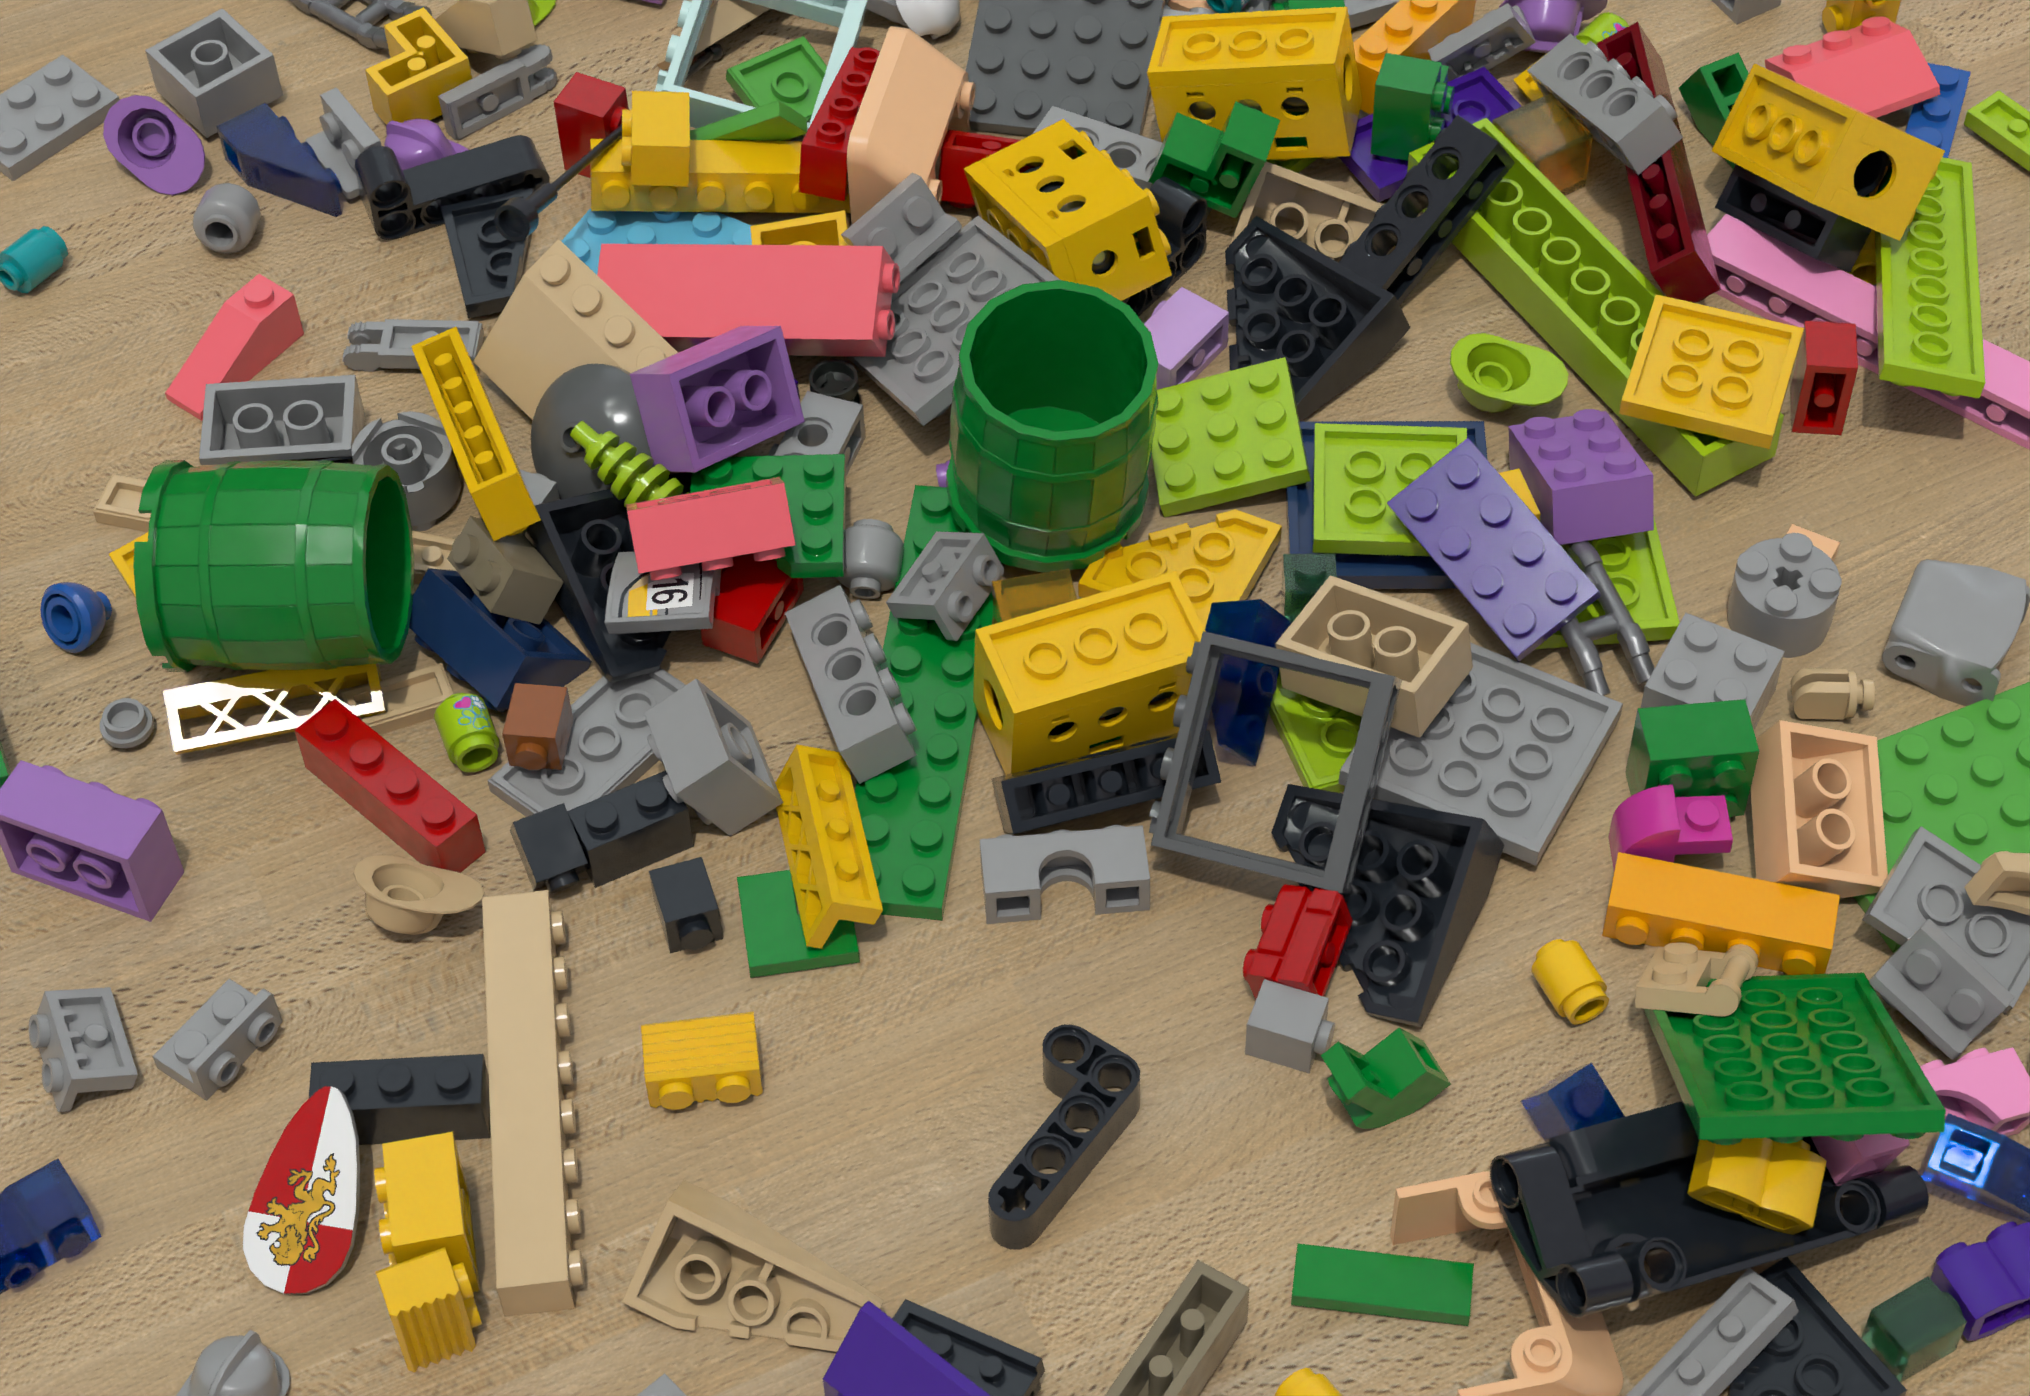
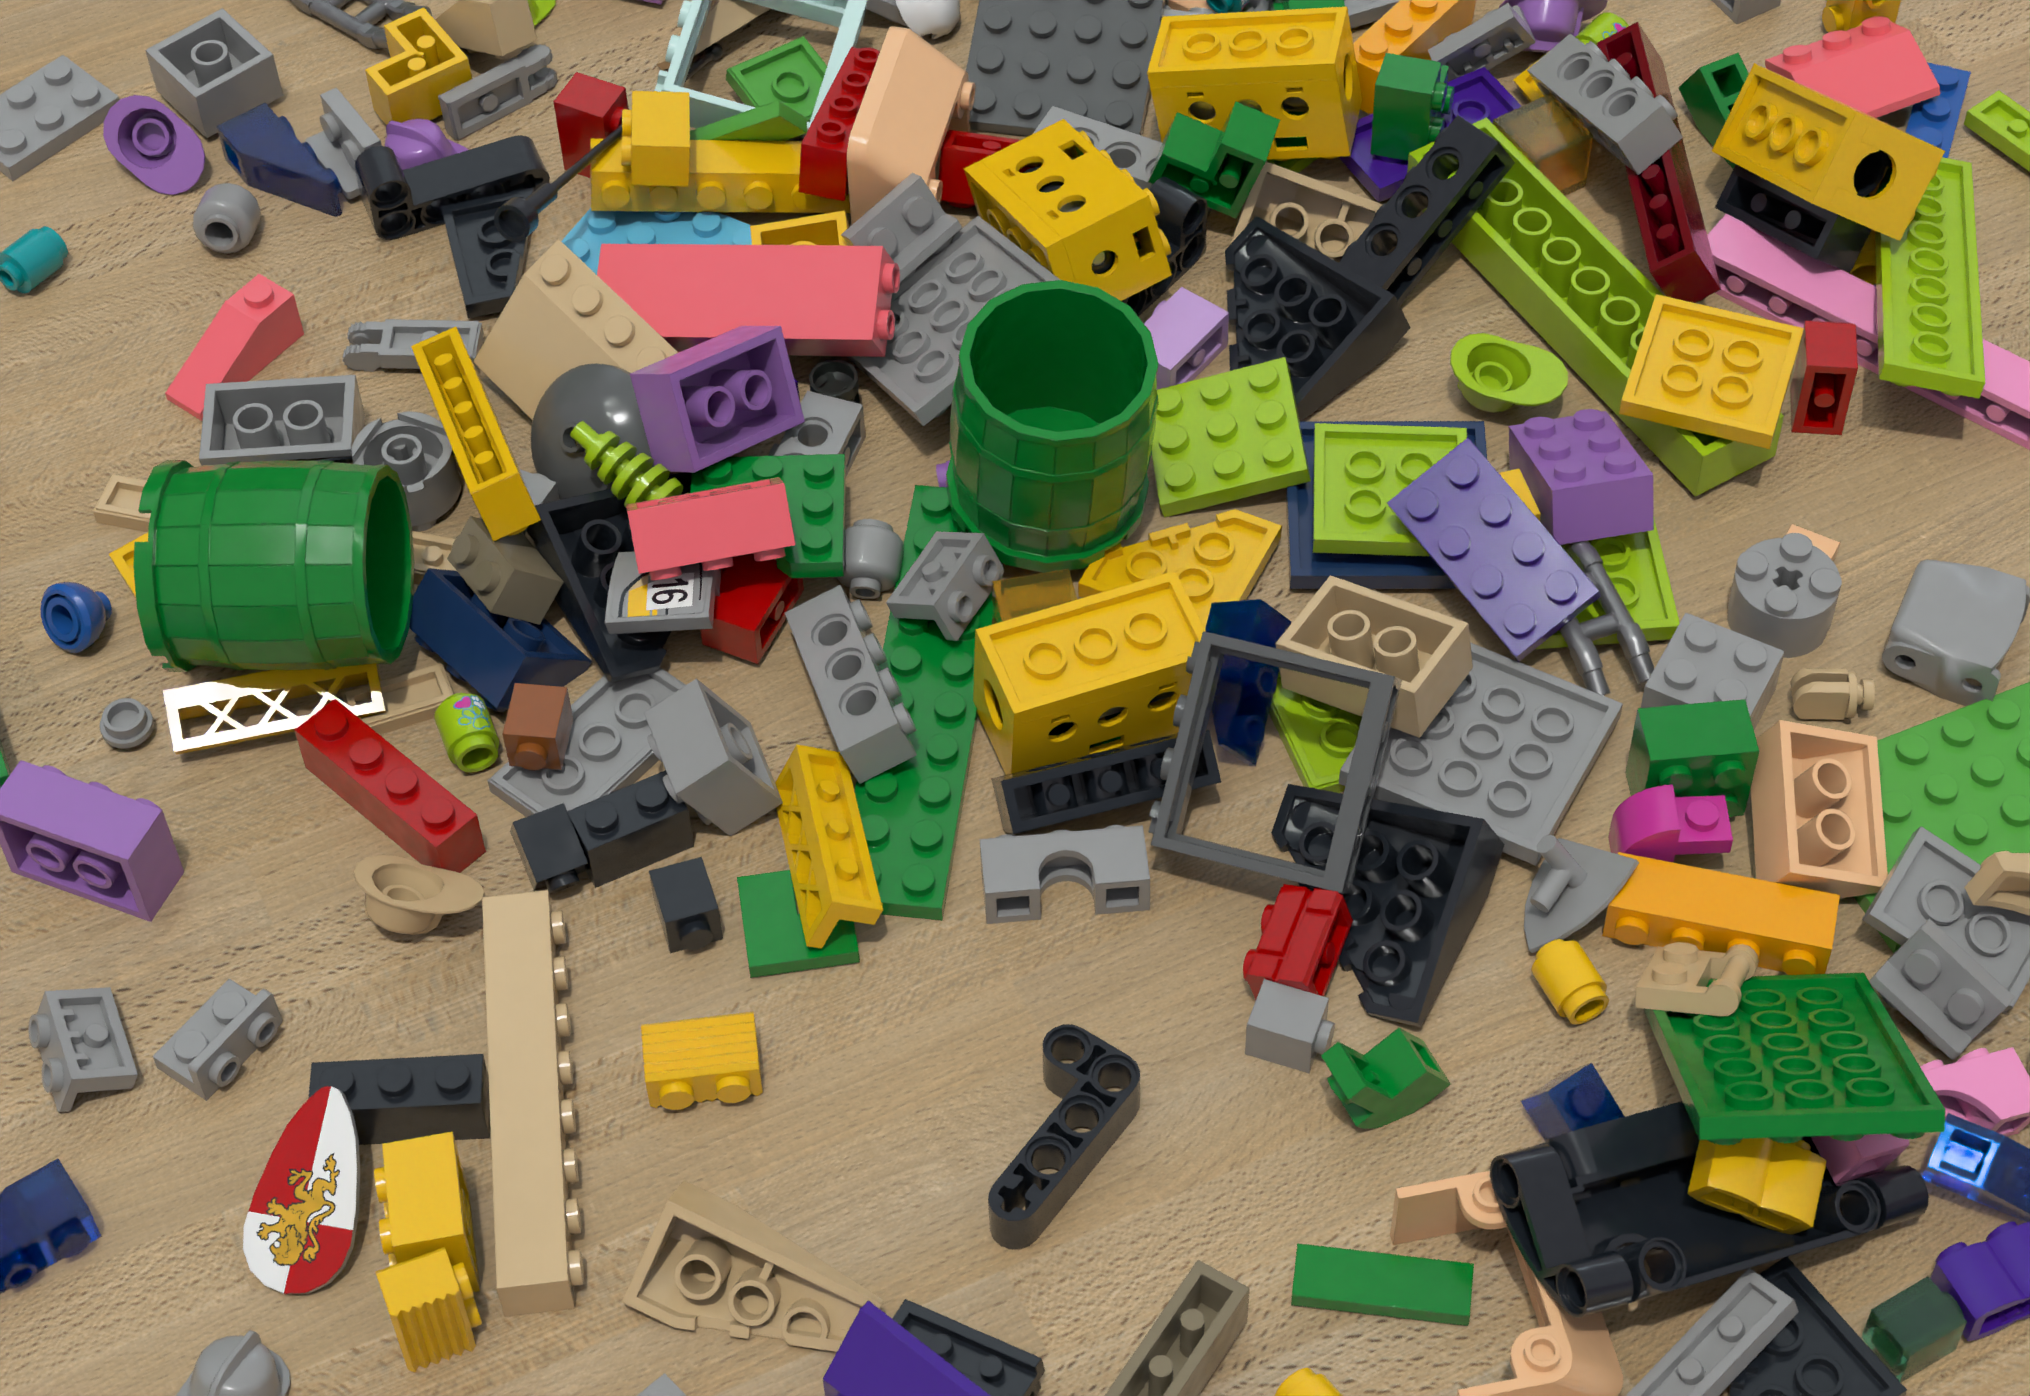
(1302, 579): clear green brick -> none
(1571, 888): none -> light grey shield

